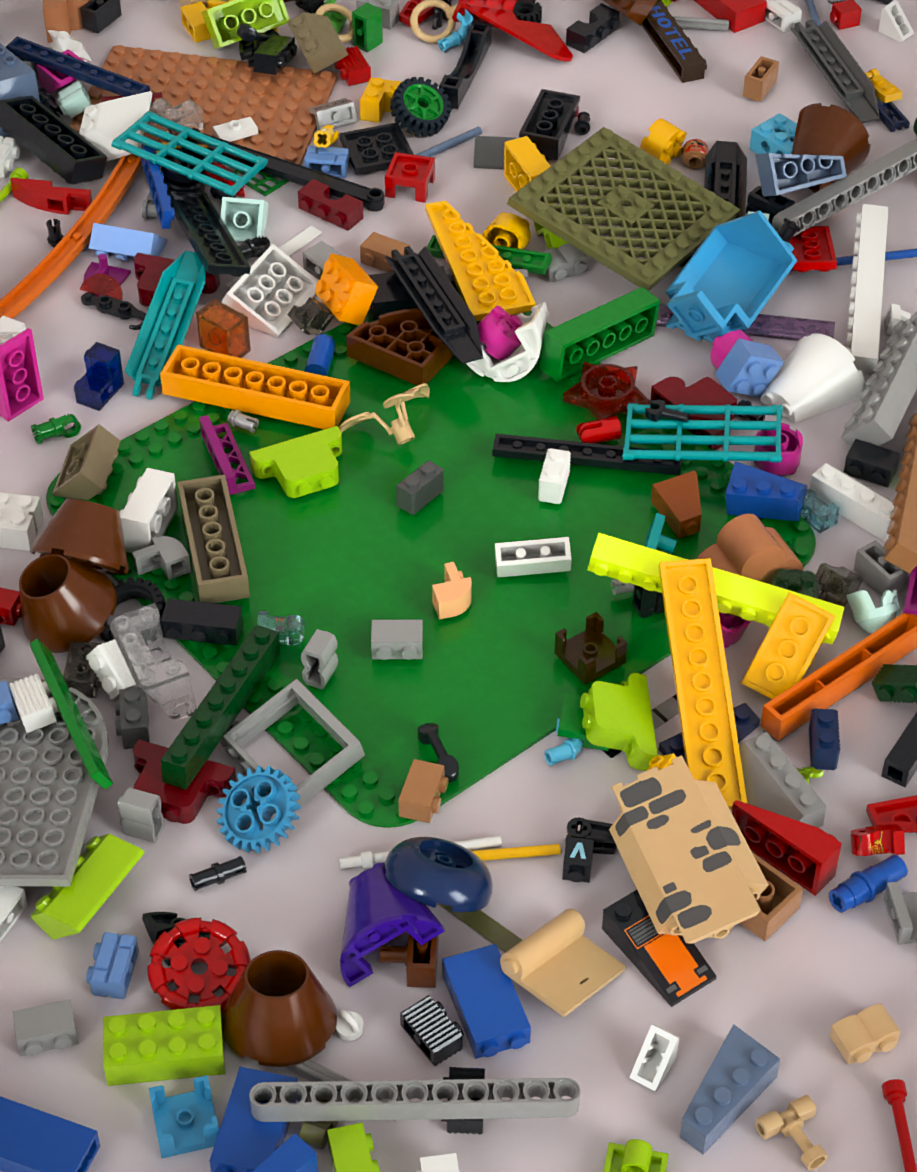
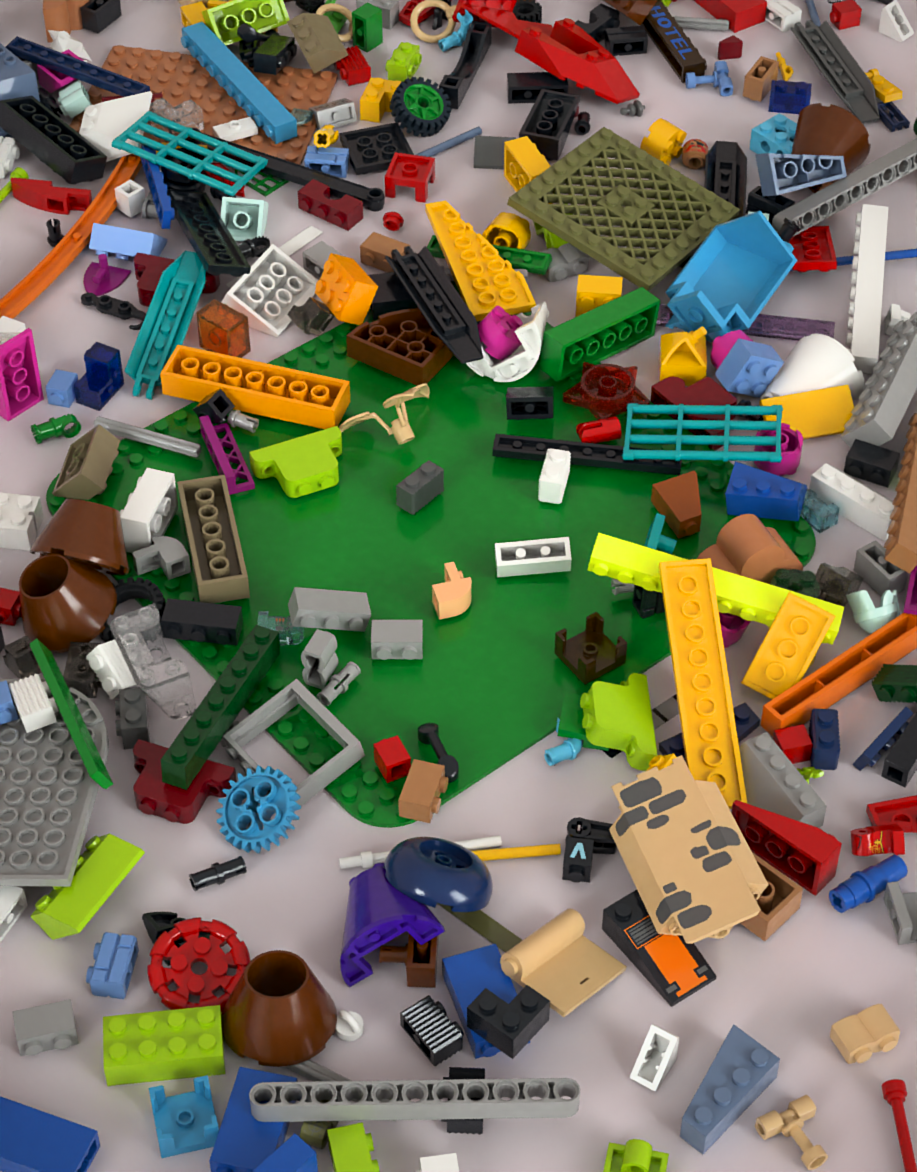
(21, 659): none -> clear smoke brick
(61, 388): none -> medium blue brick
(103, 285): clear red plate -> none
(130, 198): none -> white brick
(141, 814): light grey brick -> none
(149, 437): none -> light grey axle
(216, 406): none -> black brick
(239, 82): none -> dark azure brick
(302, 116): none -> clear light blue tile
(321, 355): blue brick -> none
(329, 609): none -> light grey brick
(348, 673): none -> light grey pin
(392, 221): none -> red plate
(392, 758): none -> red brick
(403, 62): none -> lime brick
(511, 1024): none -> black brick
(527, 86): none -> black brick
(530, 403): none -> black brick
(578, 57): none -> red wedge
(596, 291): none -> yellow brick
(626, 40): none -> black brick
(633, 109): none -> dark grey hair
(658, 410): black bar -> none
(683, 356): none -> yellow piece
(718, 78): none -> medium blue bar
(730, 48): none -> dark red slope
(786, 71): none -> yellow hand
(789, 96): none -> clear blue brick
(794, 743): none -> red brick
(814, 412): none -> yellow tile
(884, 740): none -> dark blue plate

